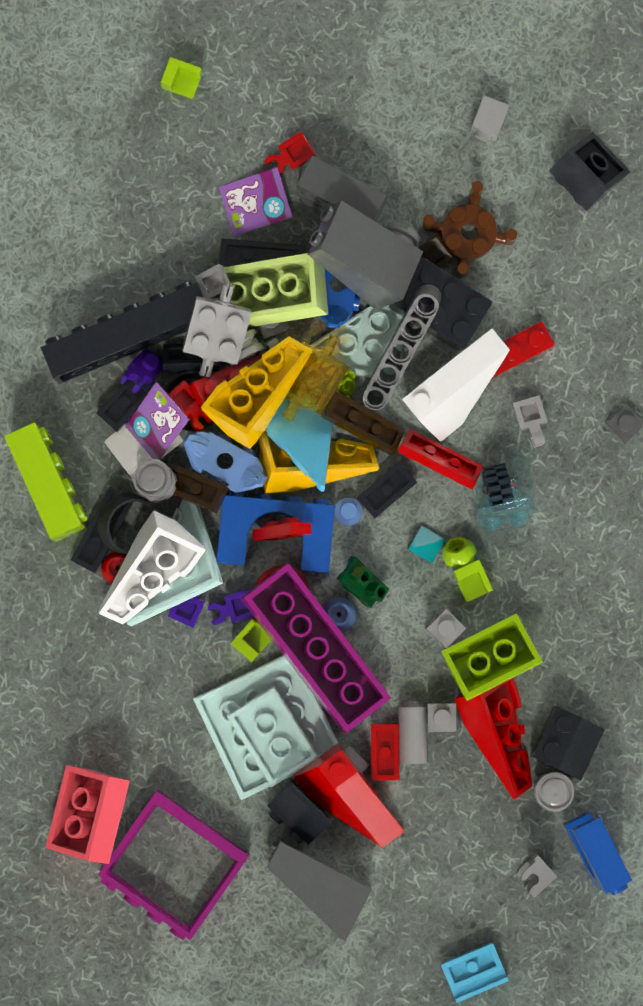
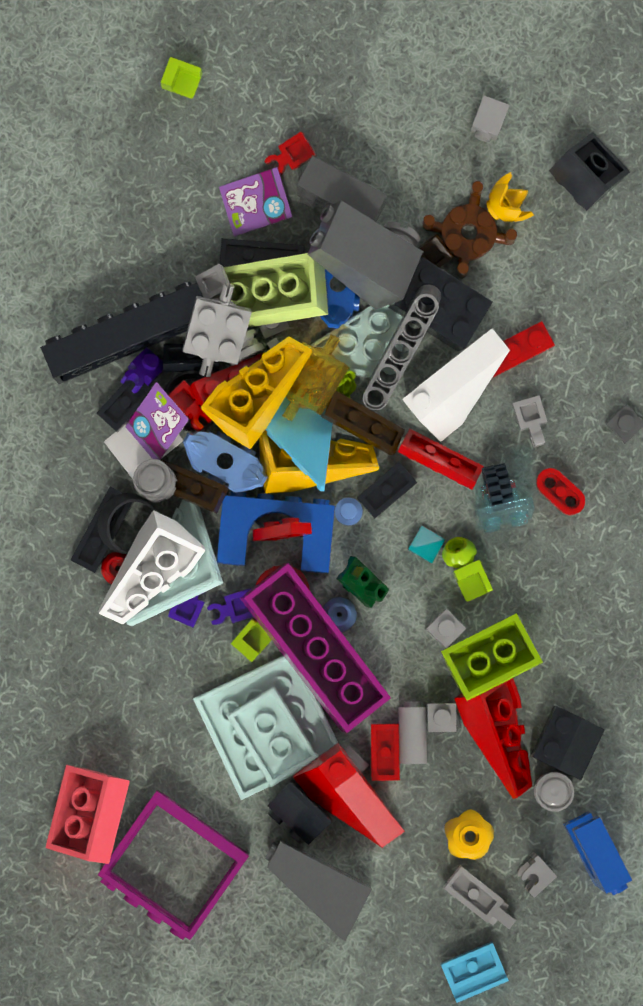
(45, 481): lime brick -> none
(455, 832): none -> yellow piece
(478, 897): none -> light grey hinge
(506, 202): none -> yellow piece
(562, 489): none -> red plate

